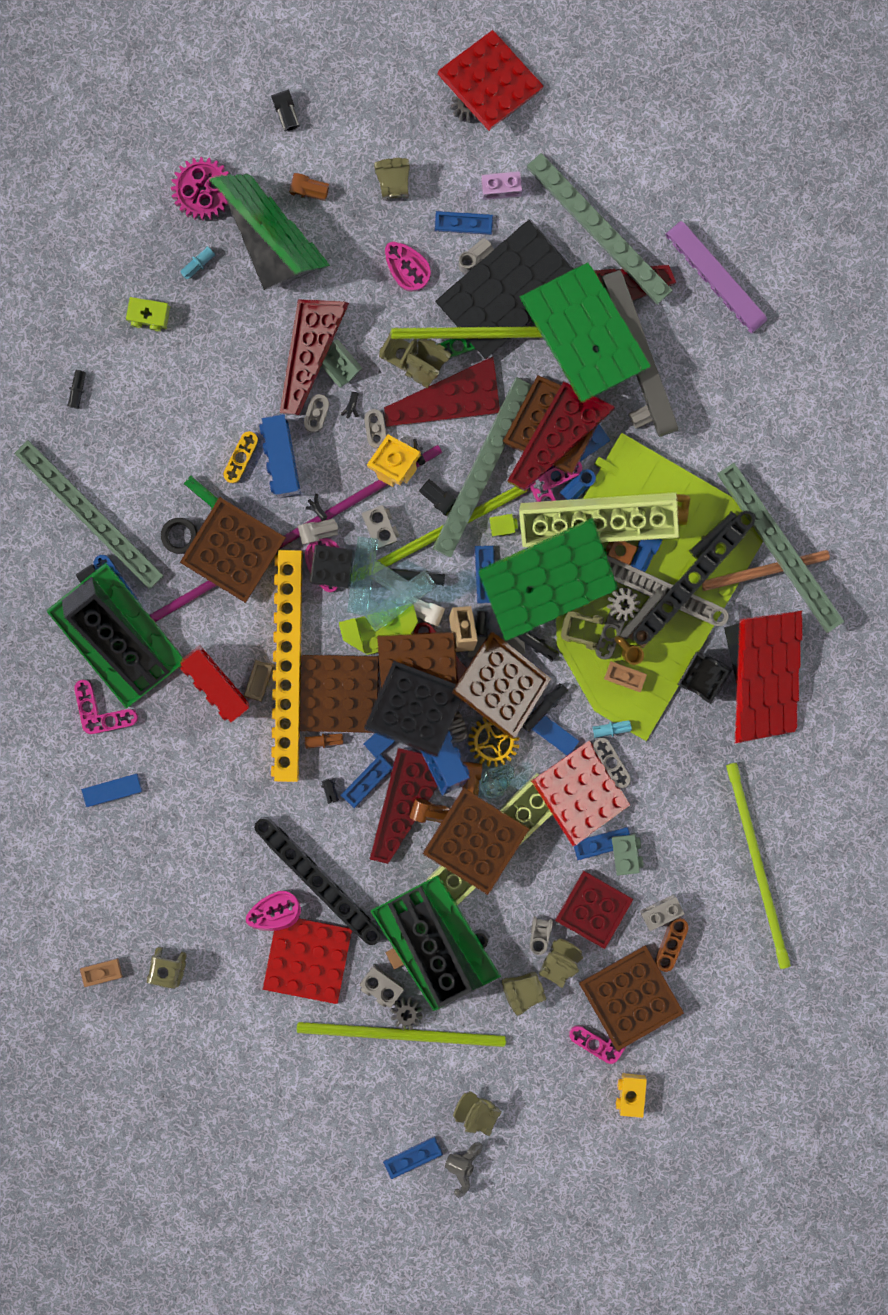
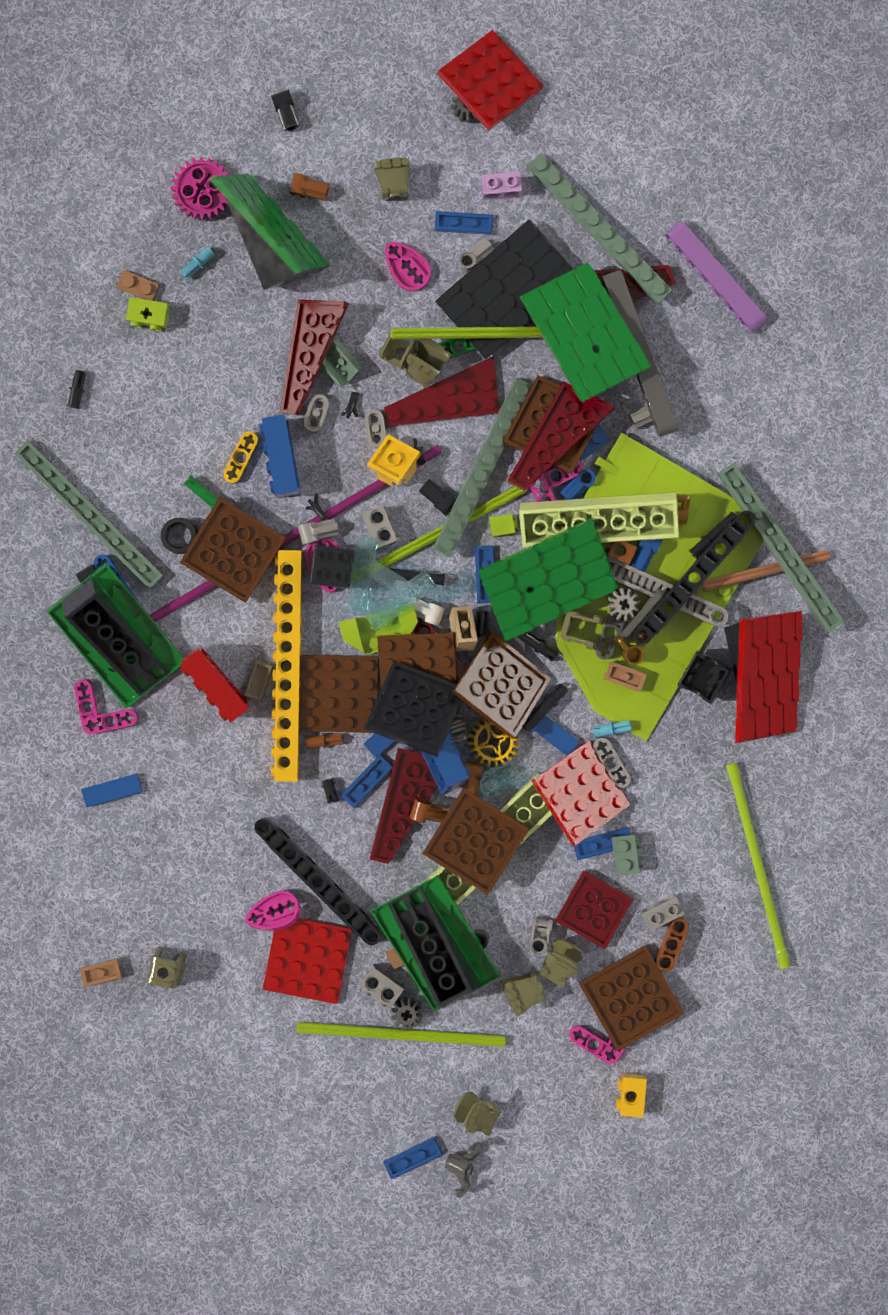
(137, 286): none -> medium nougat plate

